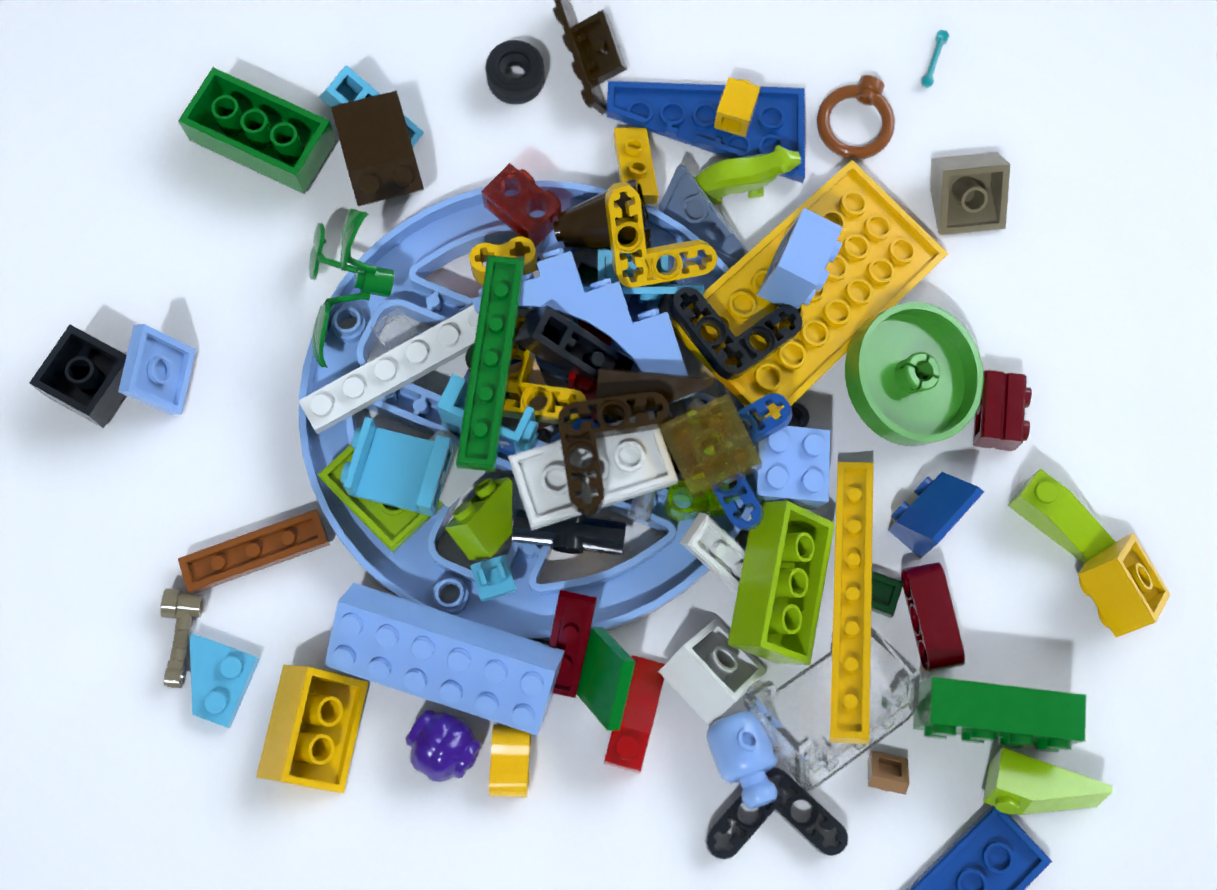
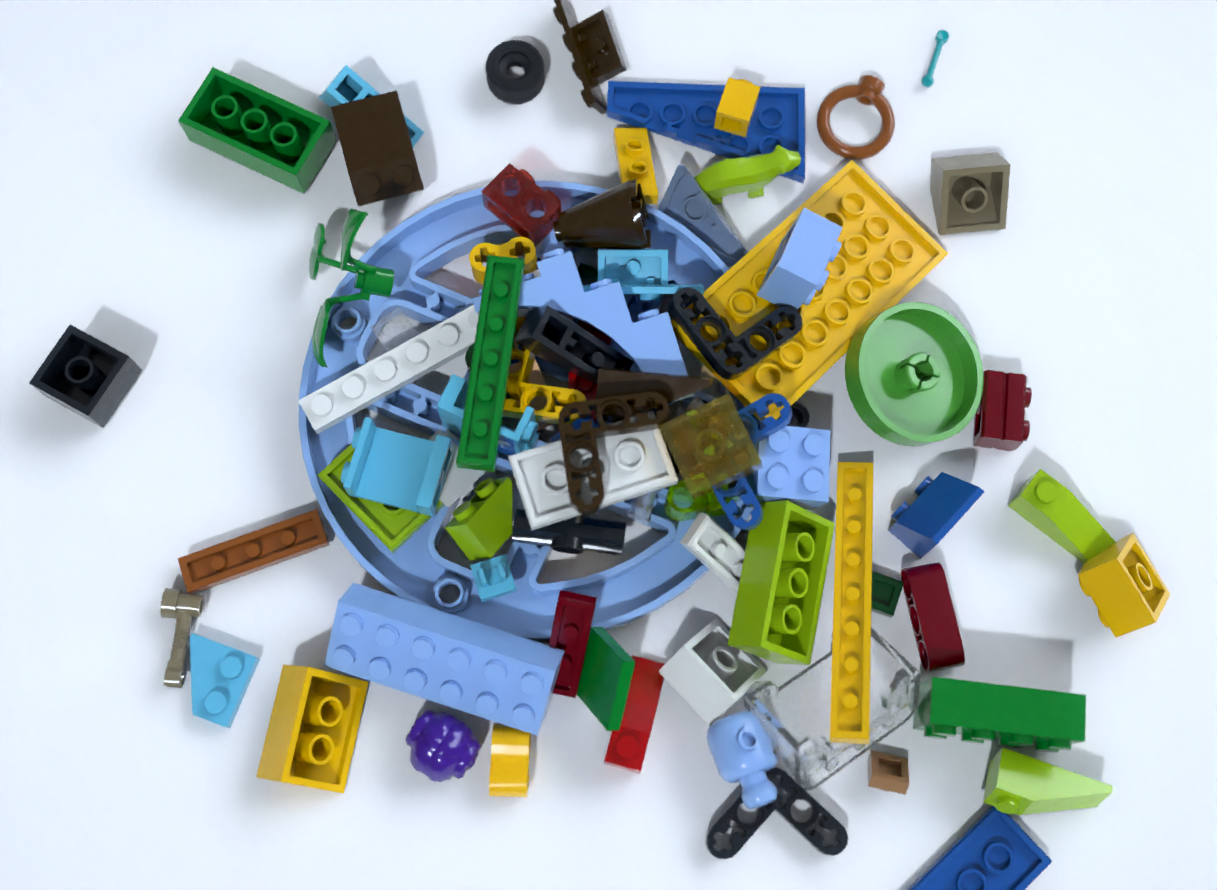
(157, 369): light blue plate -> none
(647, 258): yellow beam -> none

